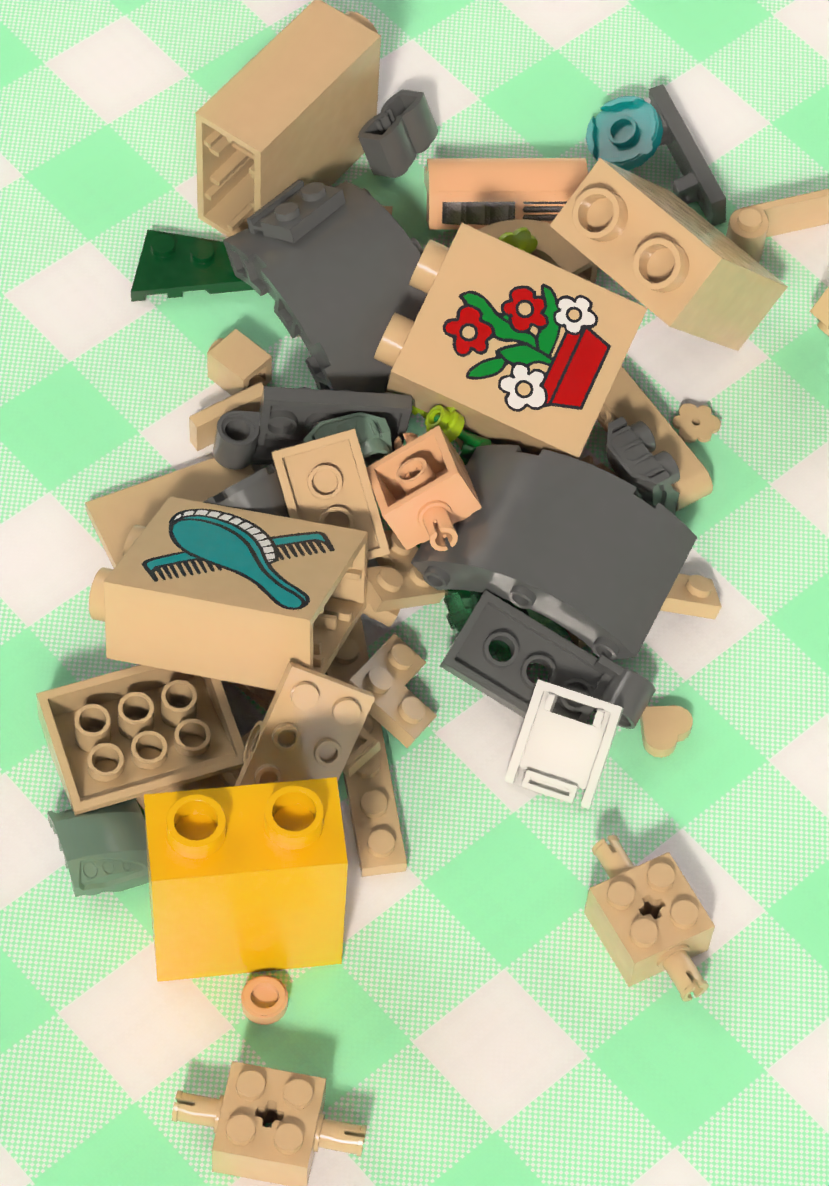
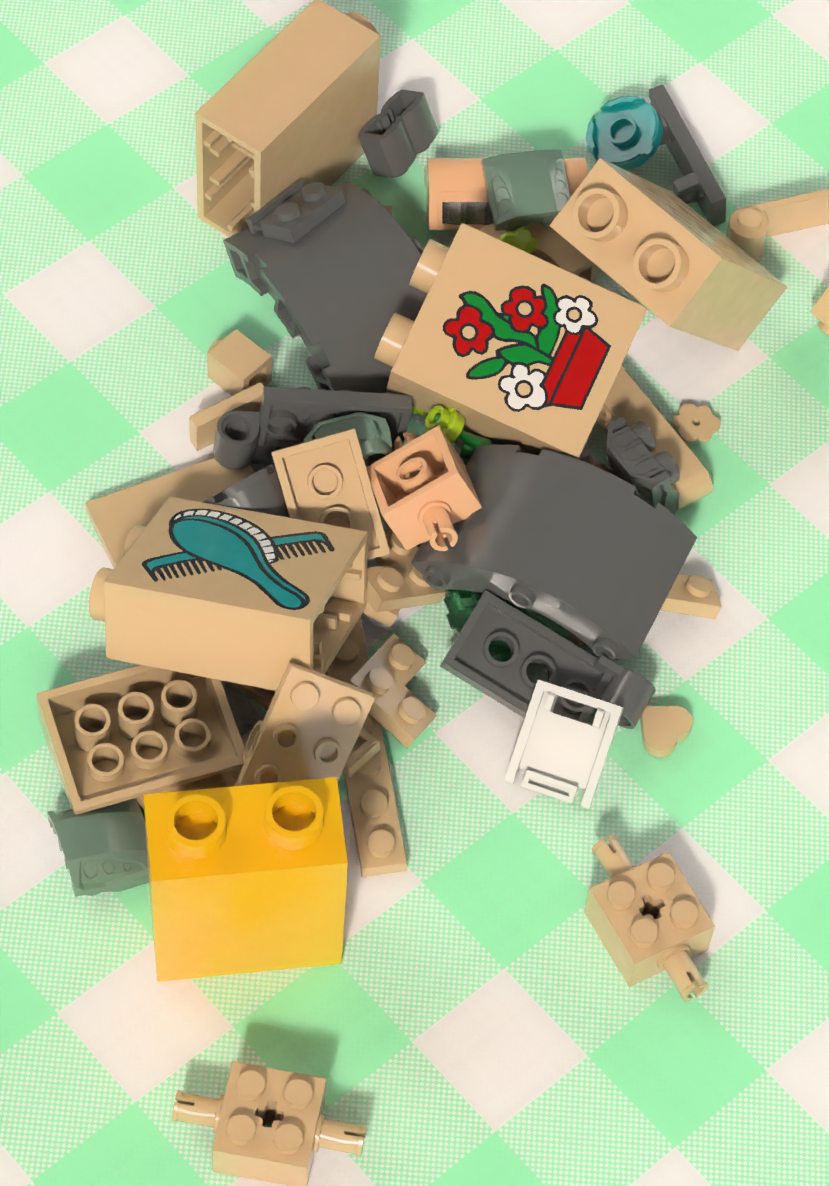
(183, 264): dark green wing -> none
(264, 1000): light nougat tile -> none
(525, 187): none -> sand green slope

